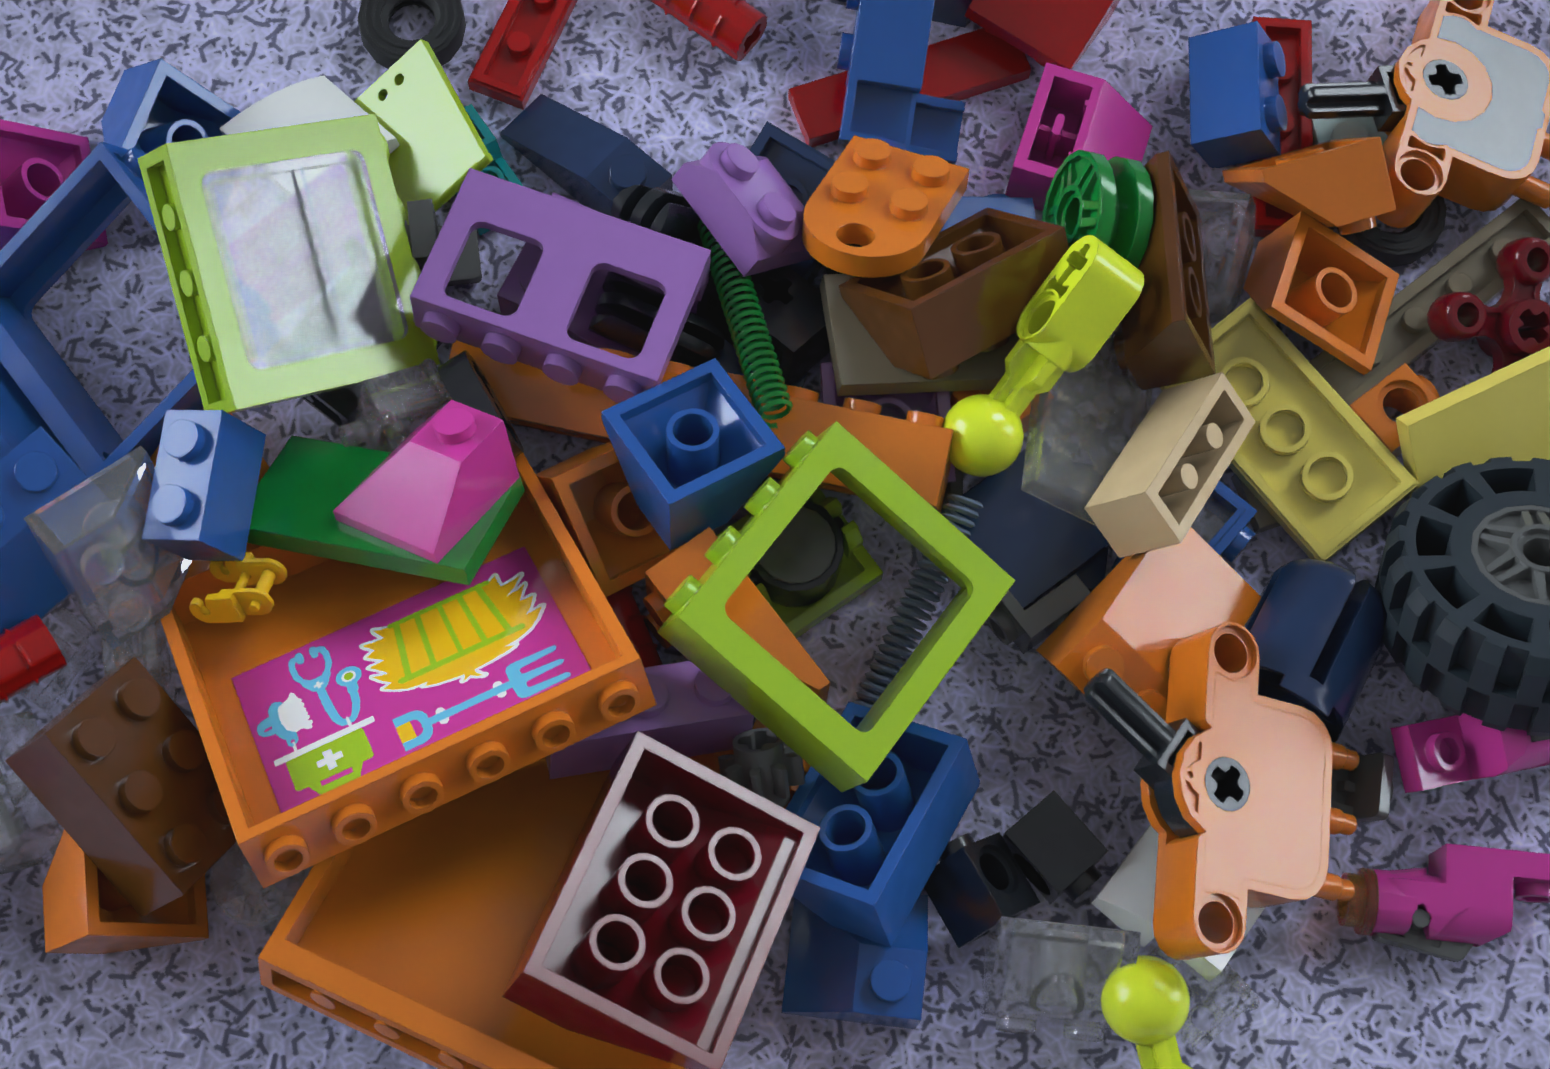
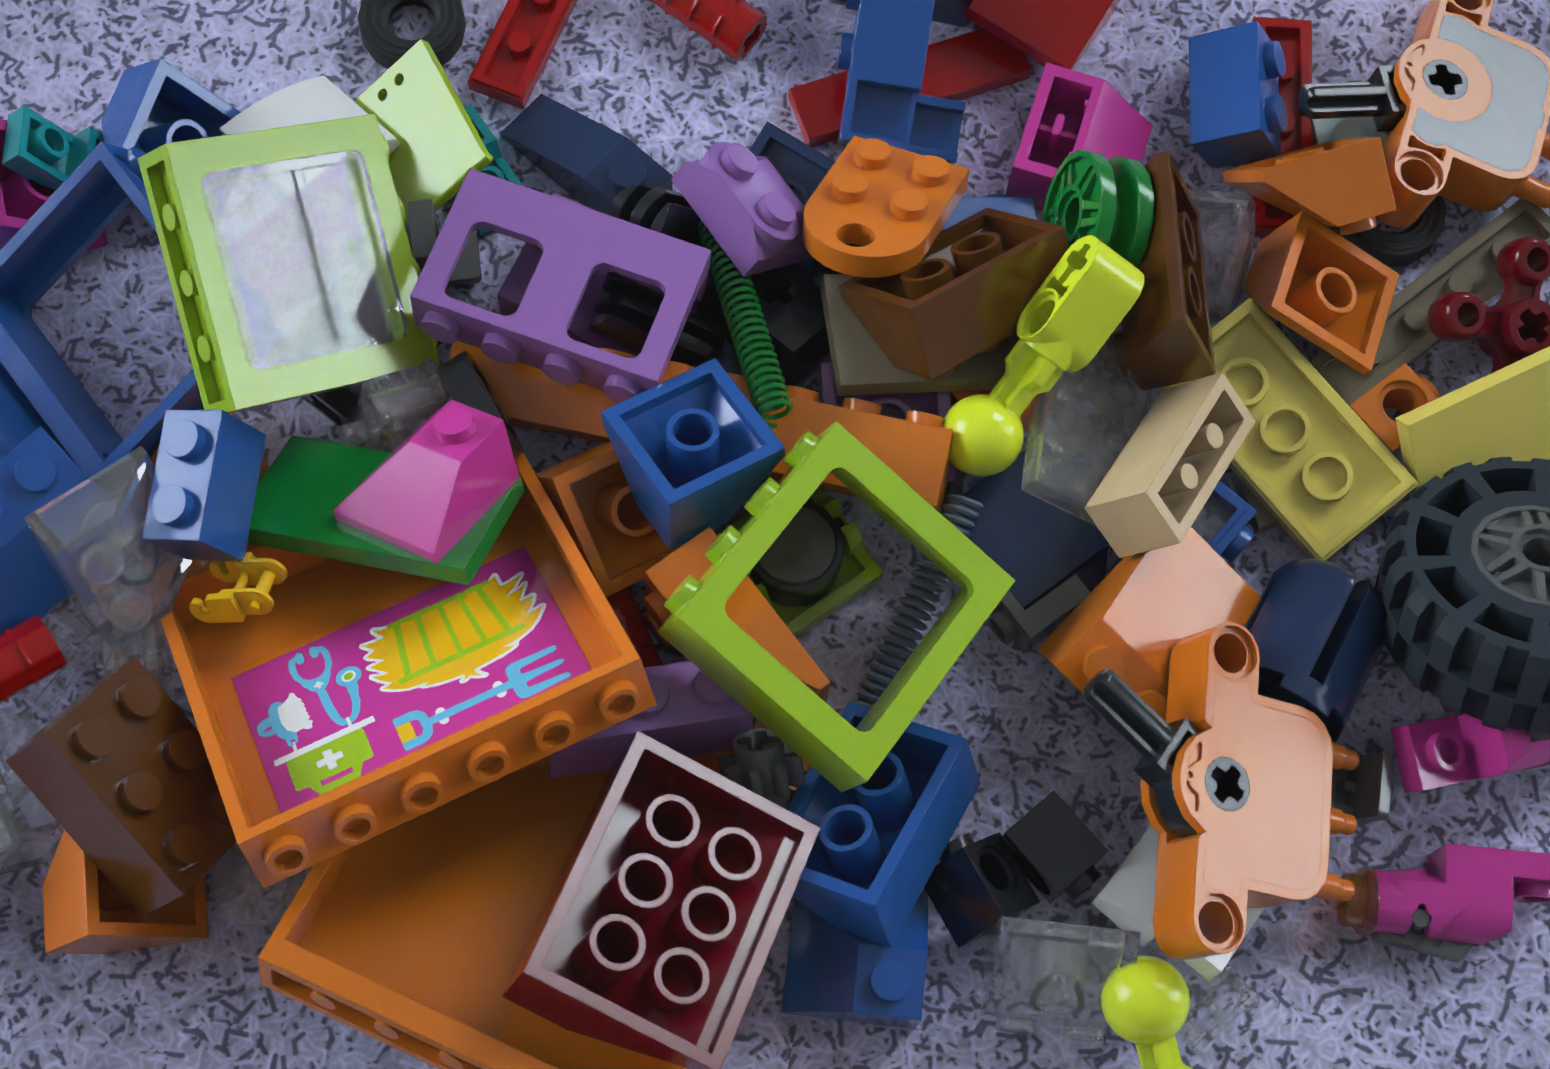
(44, 150): none -> teal slope

